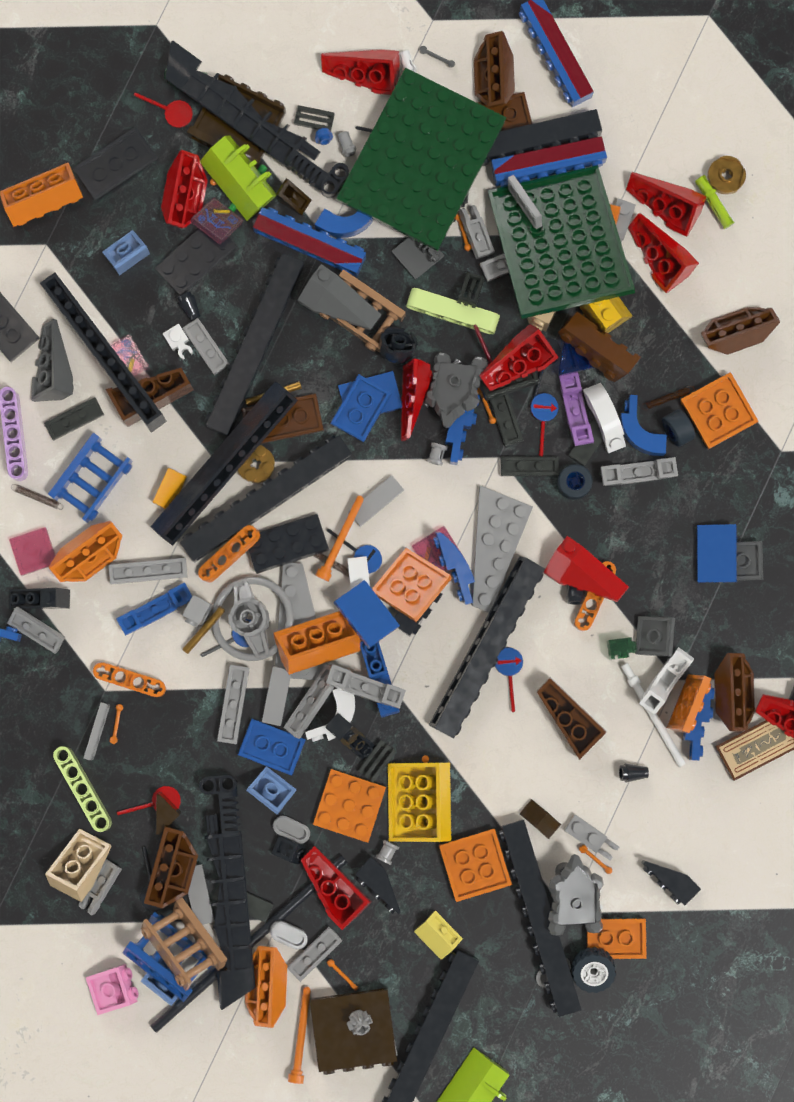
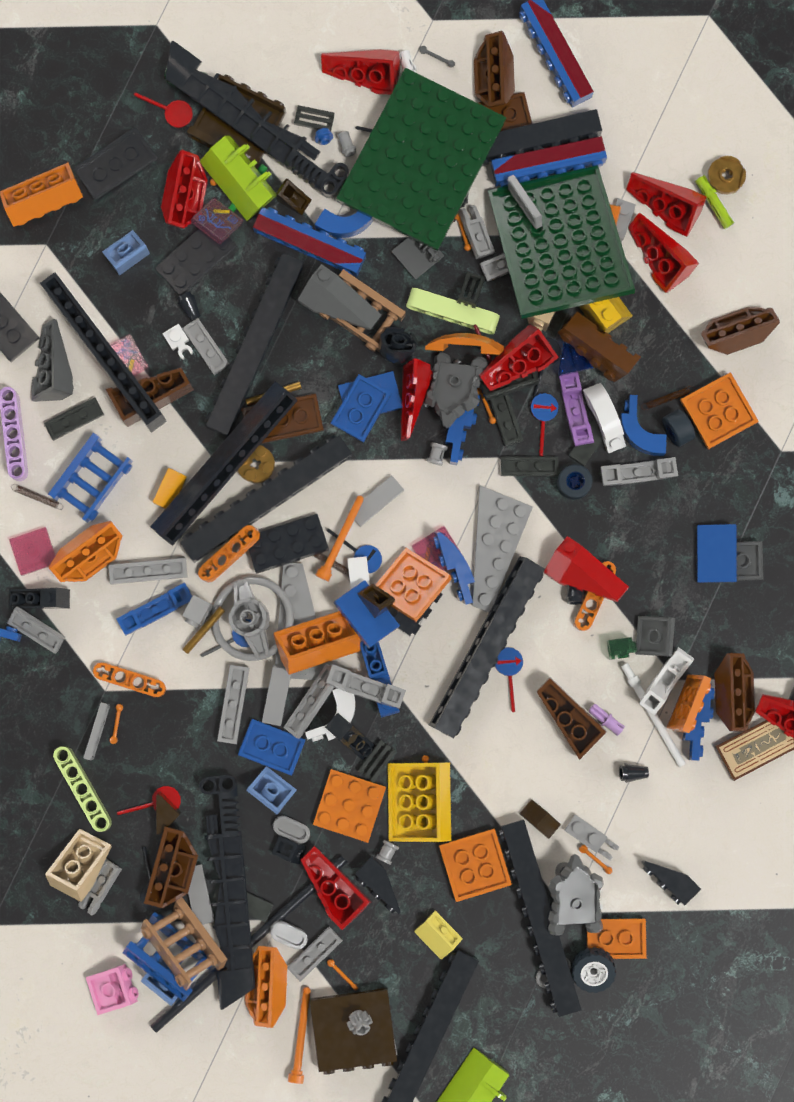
(376, 600): none -> dark brown slope
(487, 345): none -> orange slope
(606, 719): none -> lavender axle

